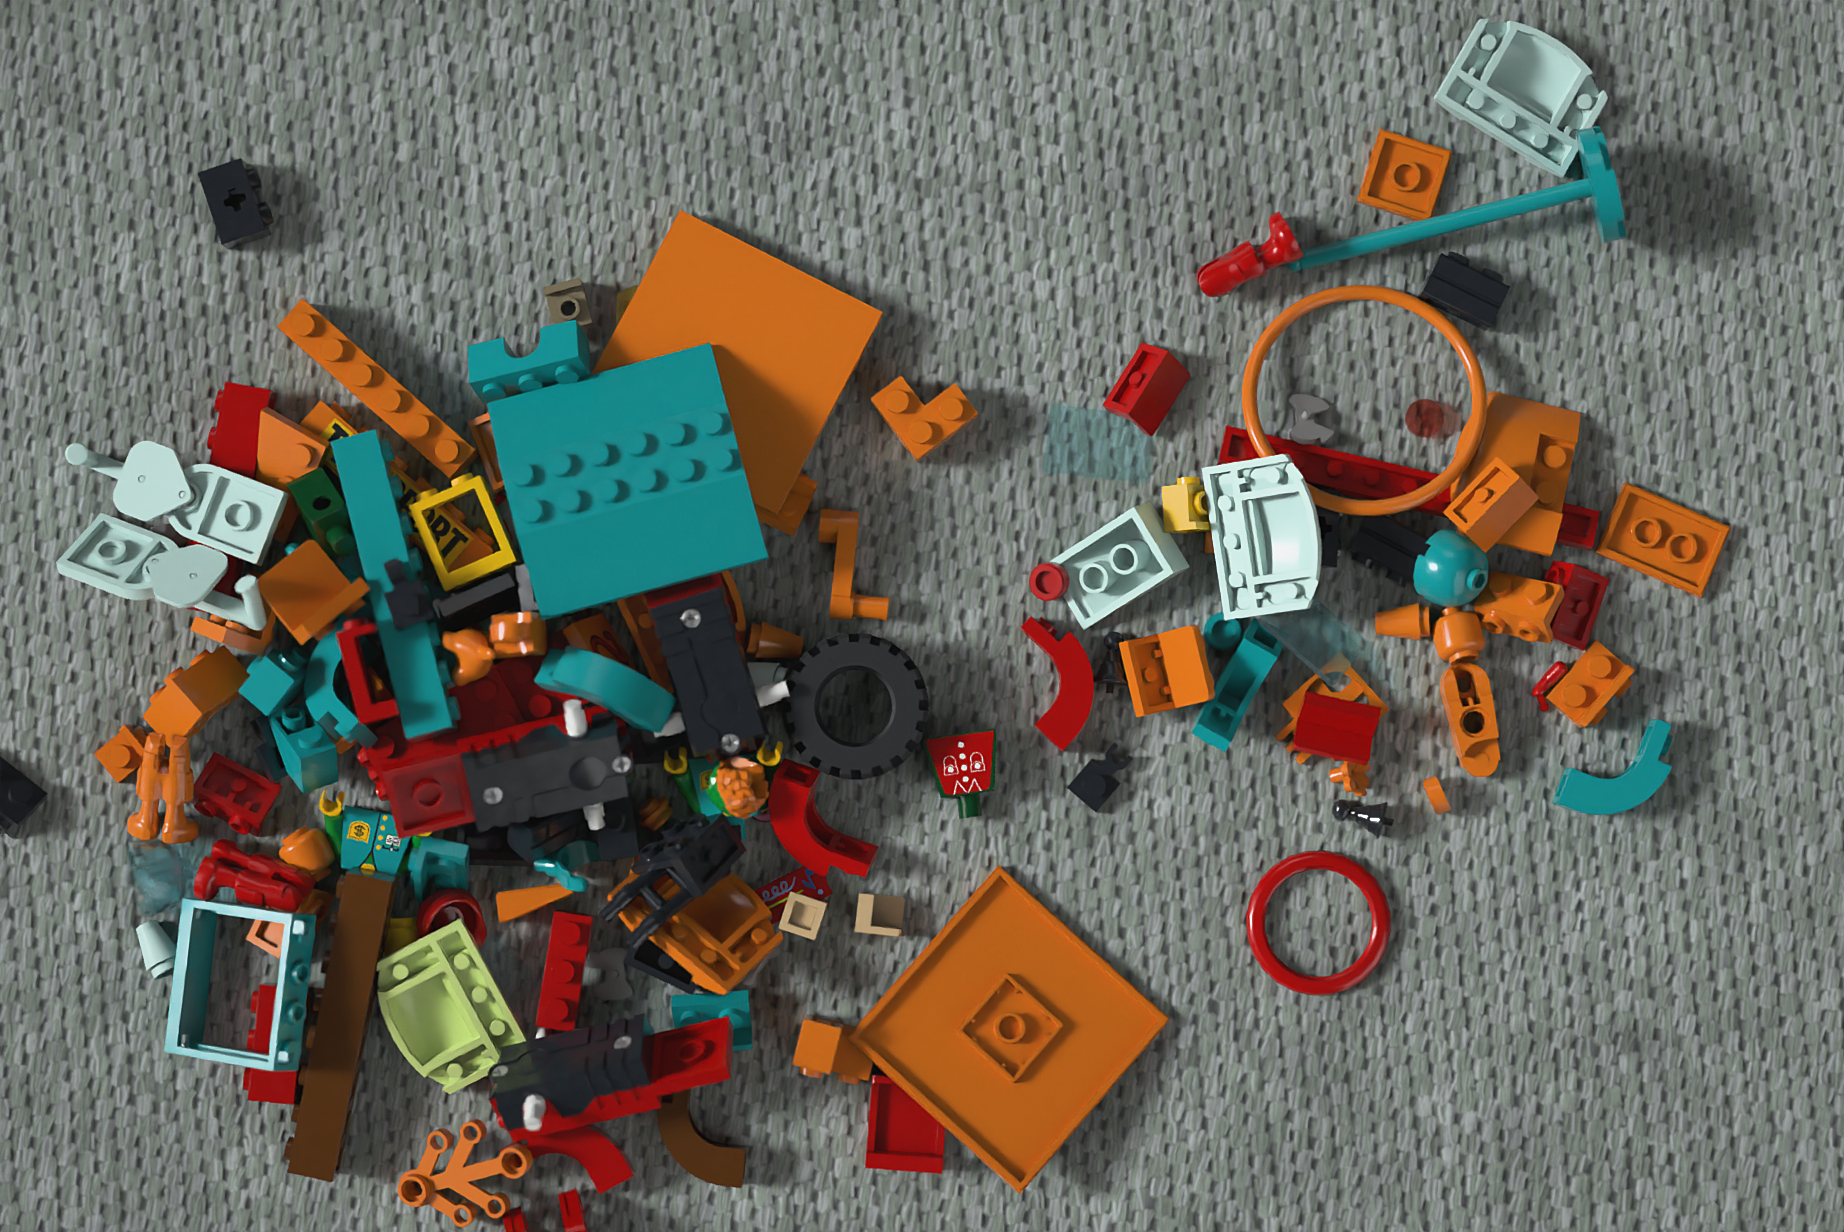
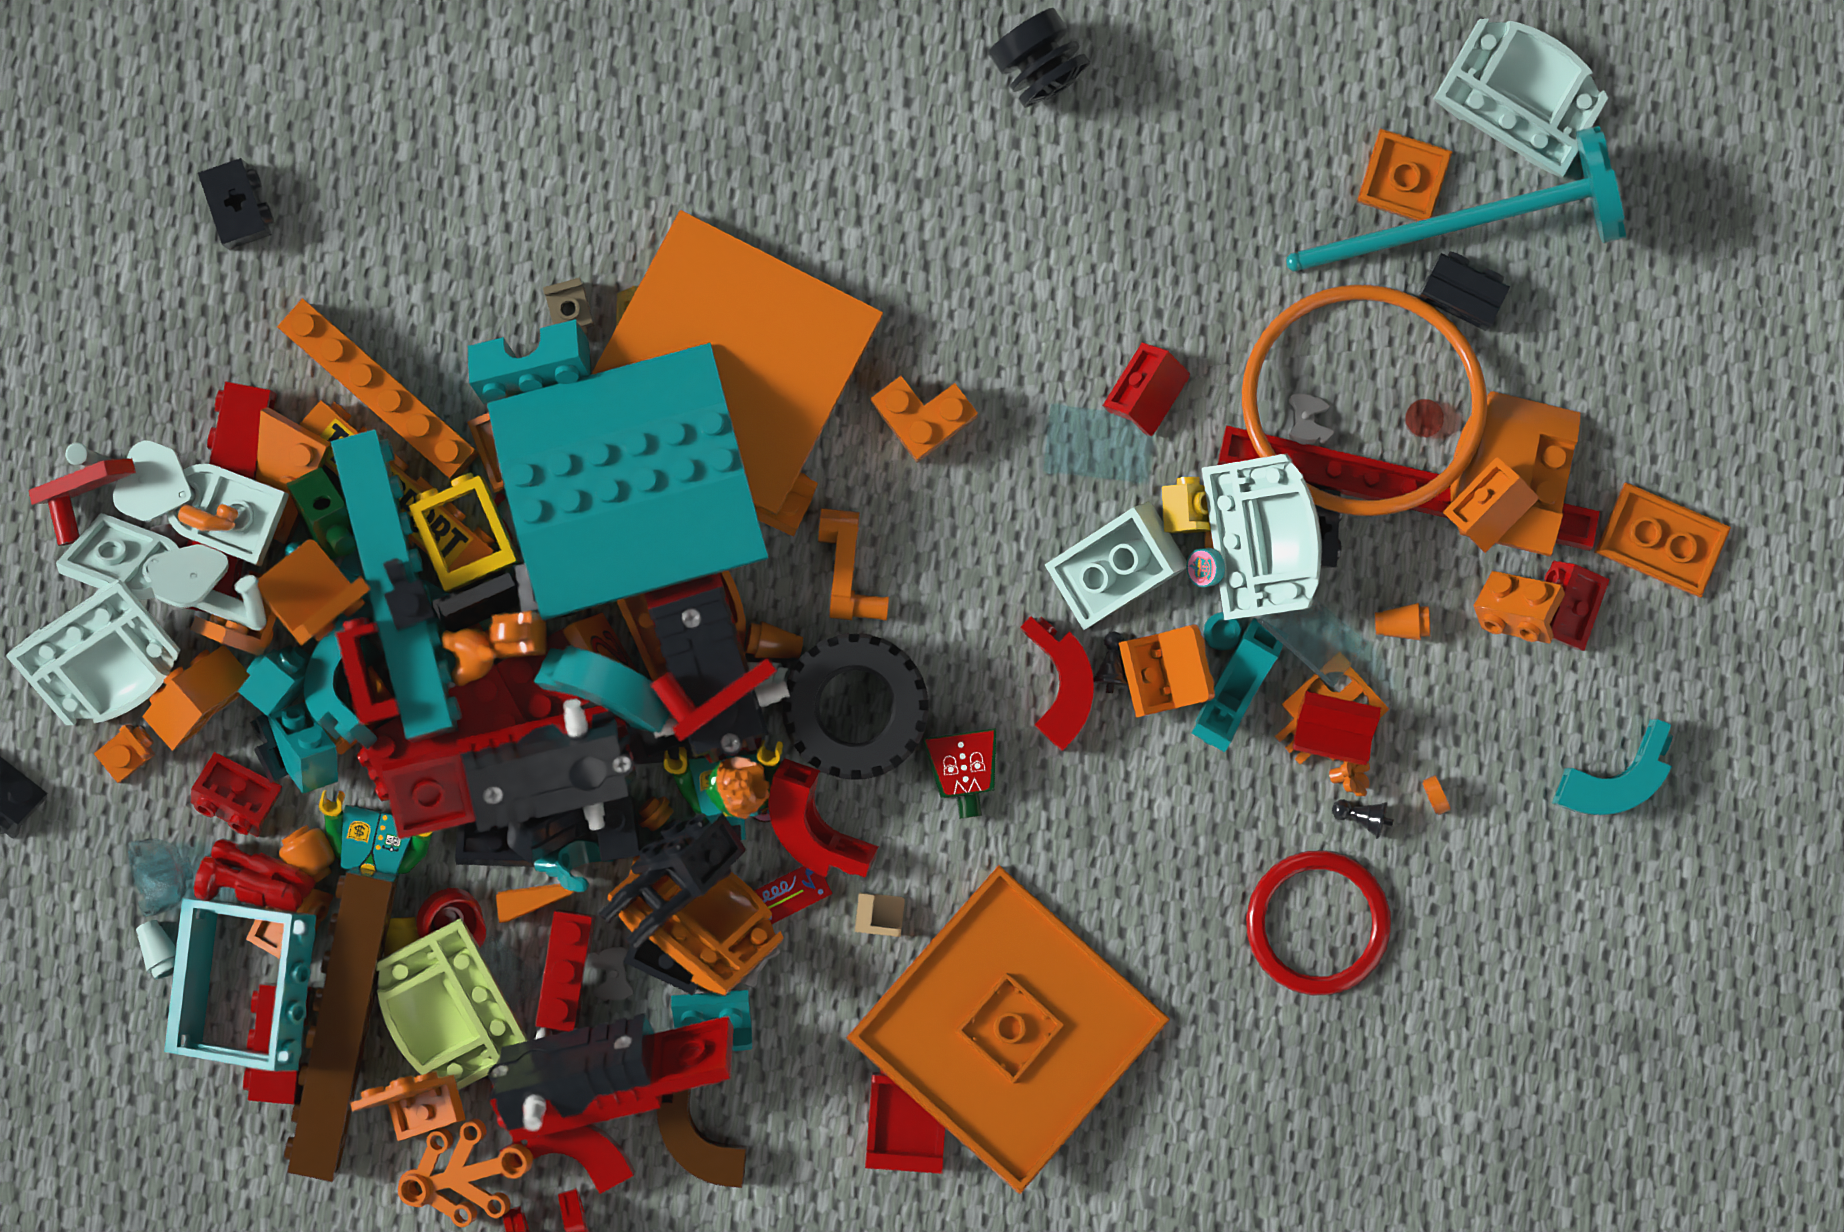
(61, 490): none -> red piece
(97, 657): none -> light aqua slope
(169, 780): orange piece -> none
(206, 521): none -> orange arm
(417, 1105): none -> orange bracket
(440, 864): teal bracket -> none
(686, 713): none -> red piece
(803, 915): tan panel -> none
(825, 1049): orange brick -> none
(1042, 62): none -> black wheel
(1049, 581): red tile -> none
(1096, 782): black plate -> none
(1205, 567): none -> tile
(1247, 263): red piece -> none
(1388, 546): black brick -> none
(1451, 570): teal cylinder -> none
(1458, 635): orange head -> none
(1477, 751): orange piece -> none
(1548, 680): red piece -> none
(1590, 685): orange bracket -> none

